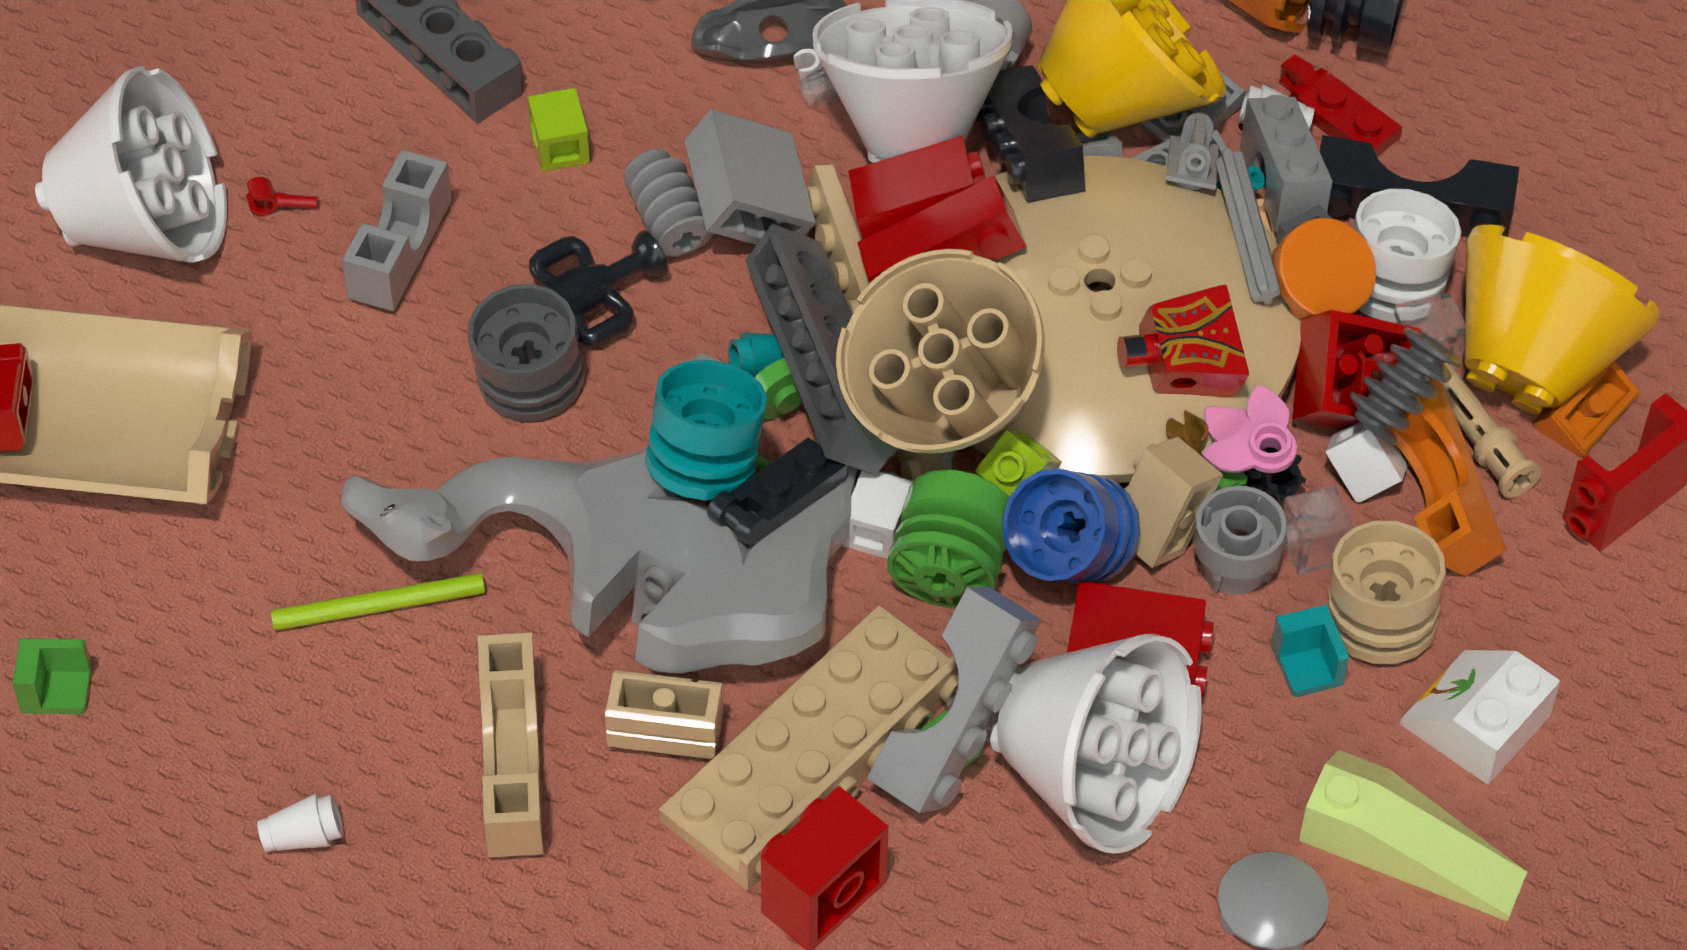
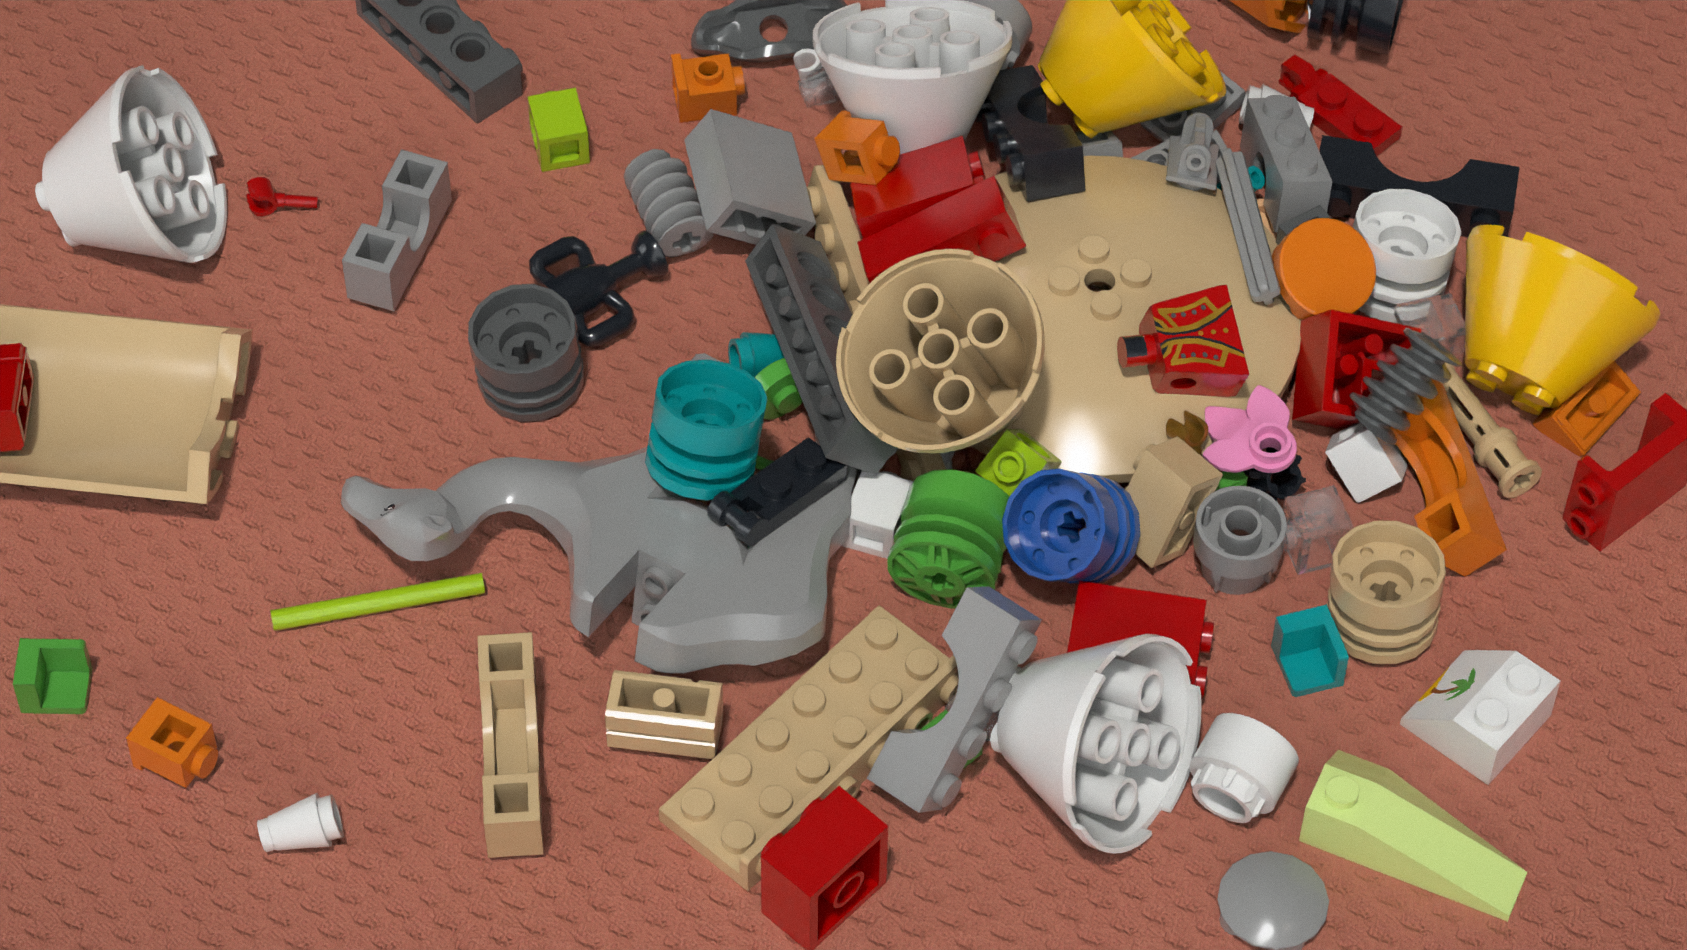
(173, 743): none -> orange brick
(705, 85): none -> orange brick
(868, 146): none -> orange brick
(1241, 768): none -> white piece

